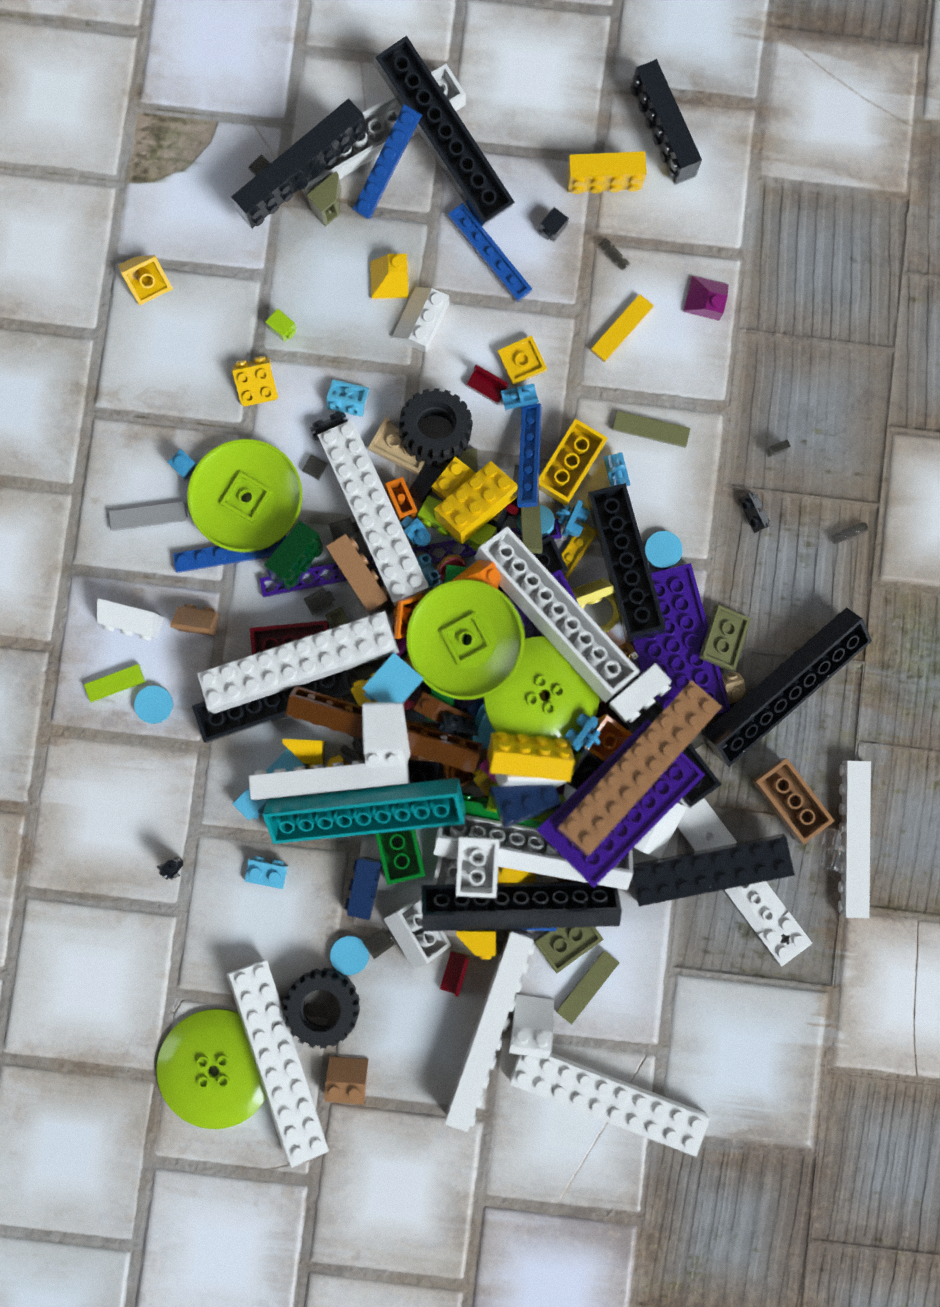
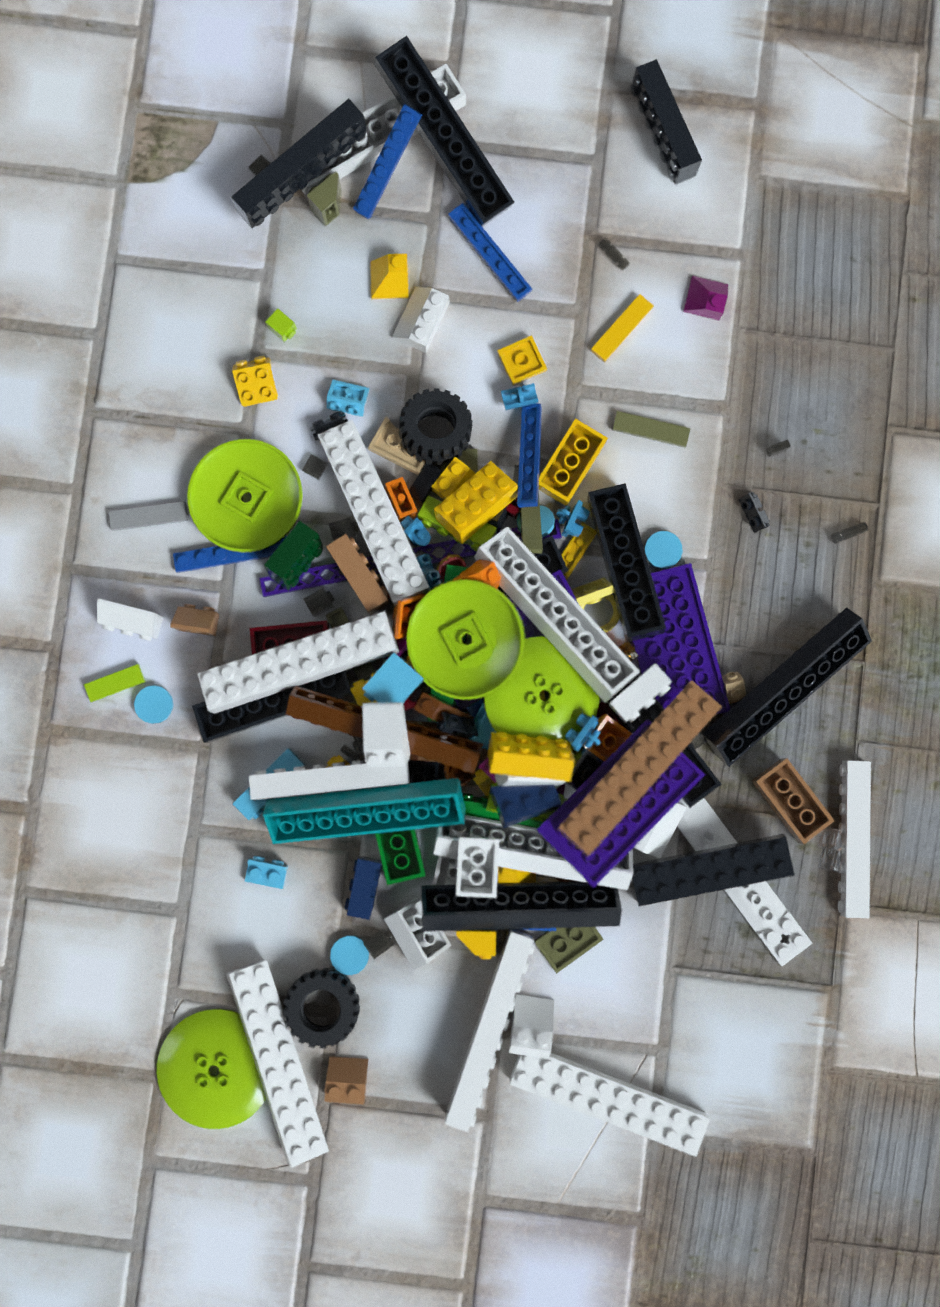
(145, 278): yellow slope -> none
(170, 868): black hinge -> none
(182, 464): dark azure brick -> none
(307, 751): yellow slope -> none
(454, 972): dark red panel -> none
(487, 384): dark red panel -> none
(553, 224): black brick -> none
(587, 987): olive tile -> none
(606, 172): yellow brick -> none
(616, 469): dark azure hips -> none
(724, 638): olive tile -> none

